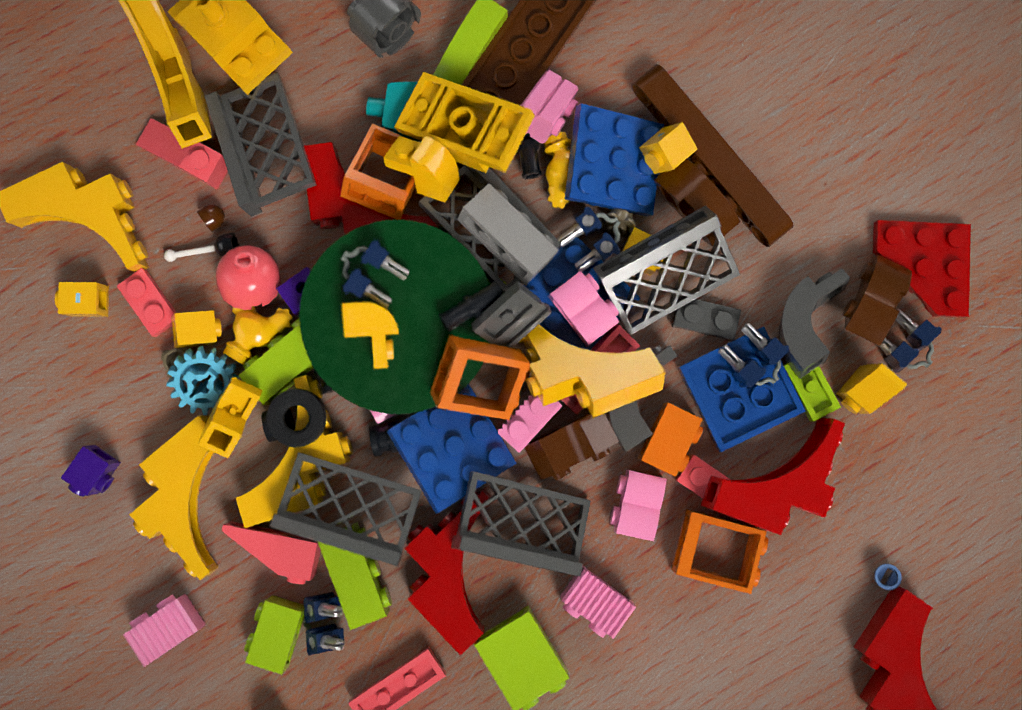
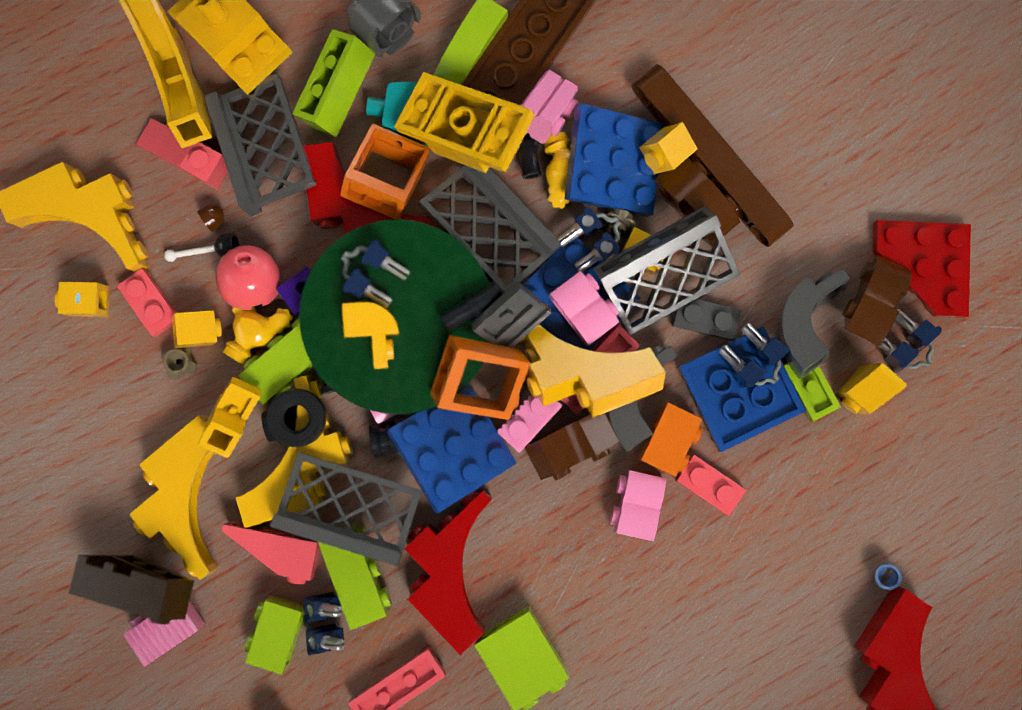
(90, 471): dark purple brick -> none
(132, 586): none -> dark brown wedge
(189, 366): medium azure gear -> none
(334, 82): none -> lime brick
(429, 163): yellow brick -> none
(507, 233): light grey brick -> none
(519, 552): dark grey fence -> none
(597, 602): bright pink brick -> none
(687, 543): orange window -> none
(796, 484): red arch -> none

